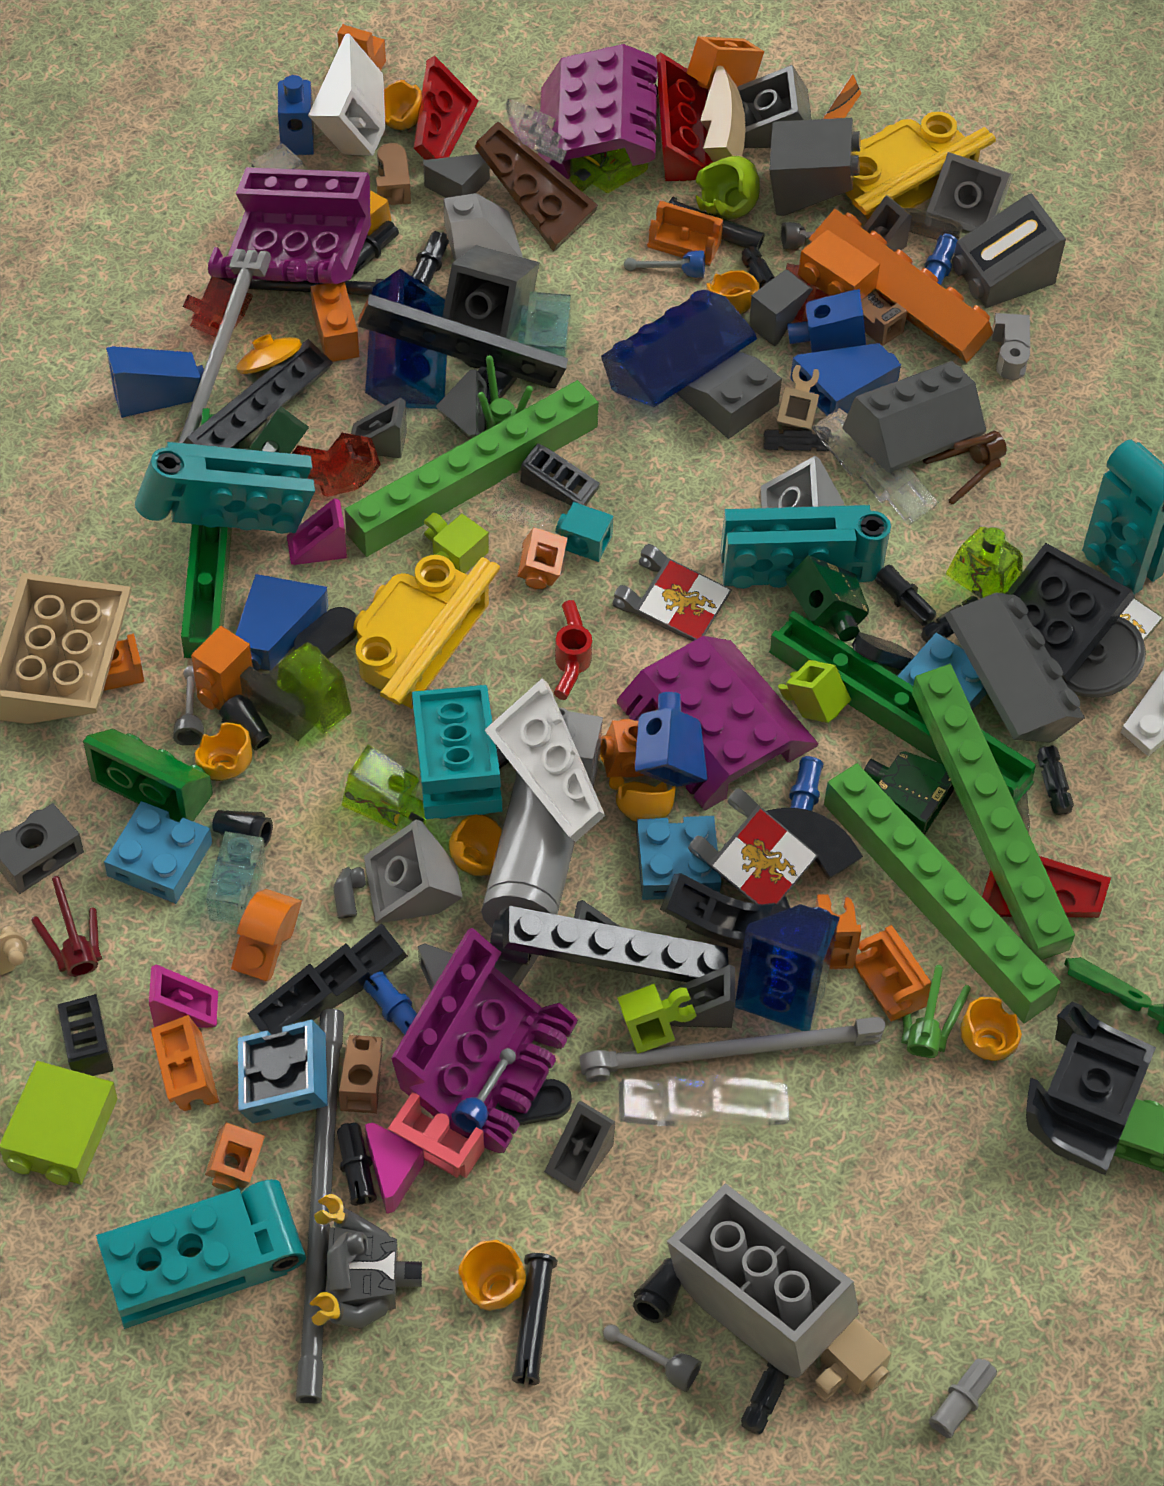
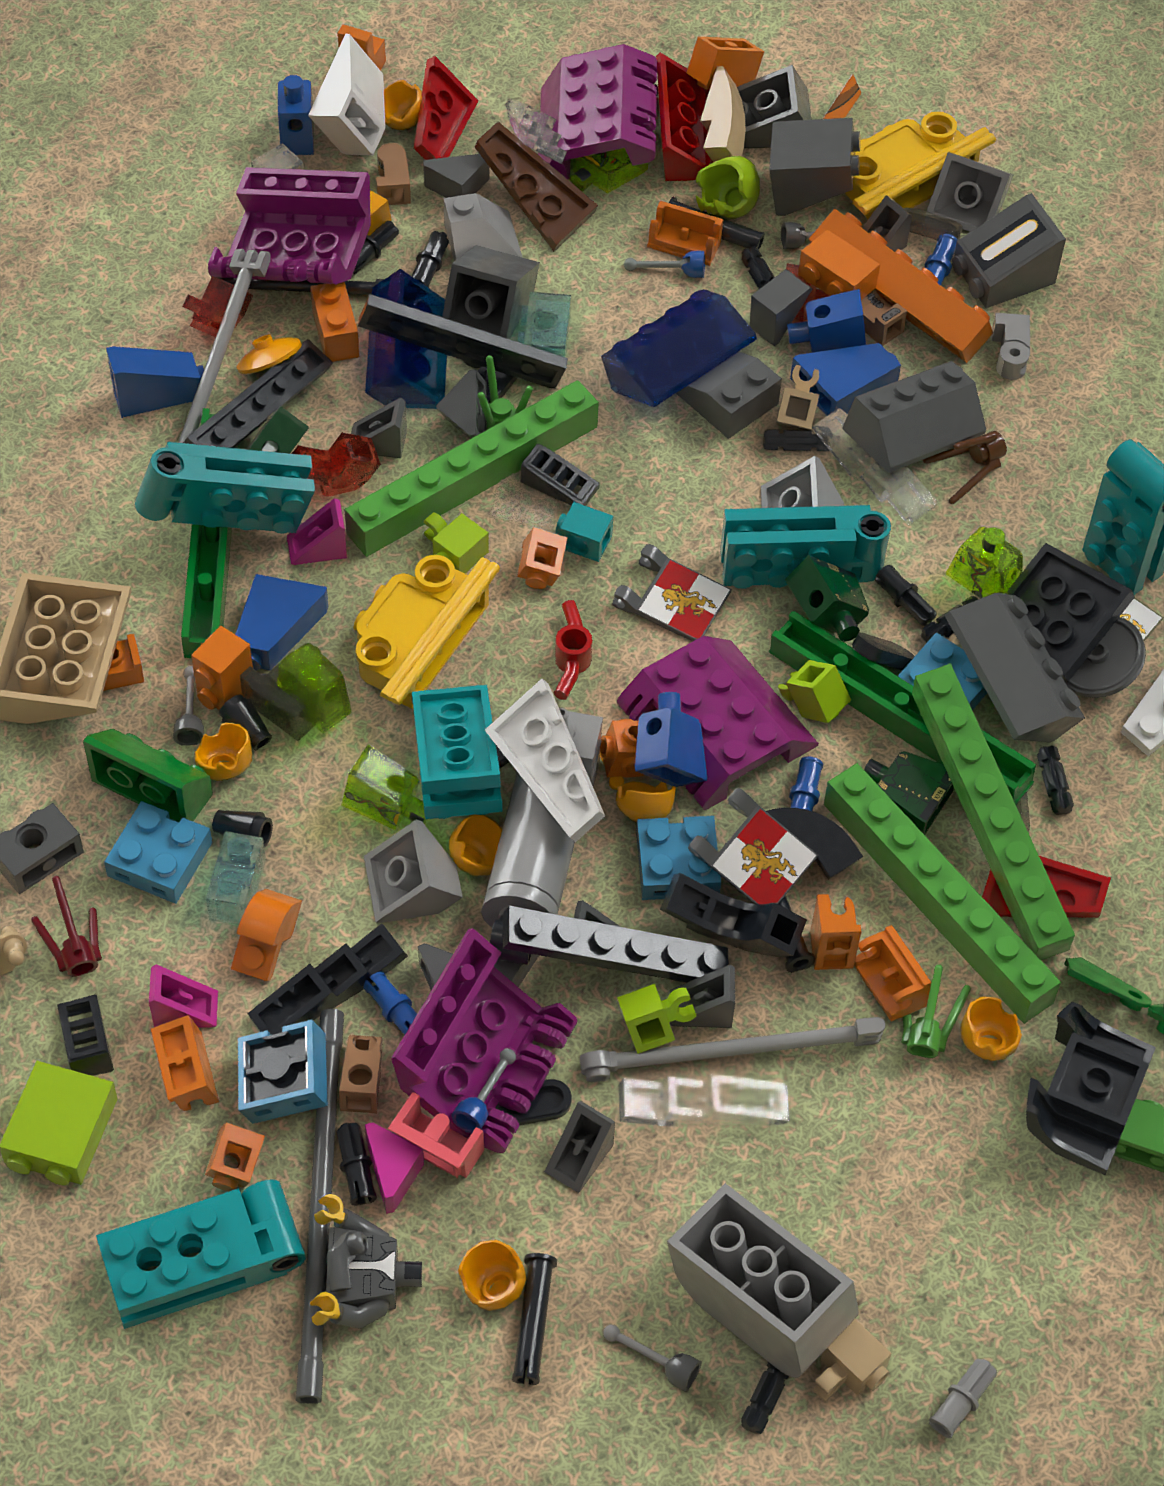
(329, 631): black tile -> none
(344, 892): dark grey arm -> none
(658, 1293): black cone -> none
(736, 287): light orange hair -> none
(787, 965): clear blue slope -> none

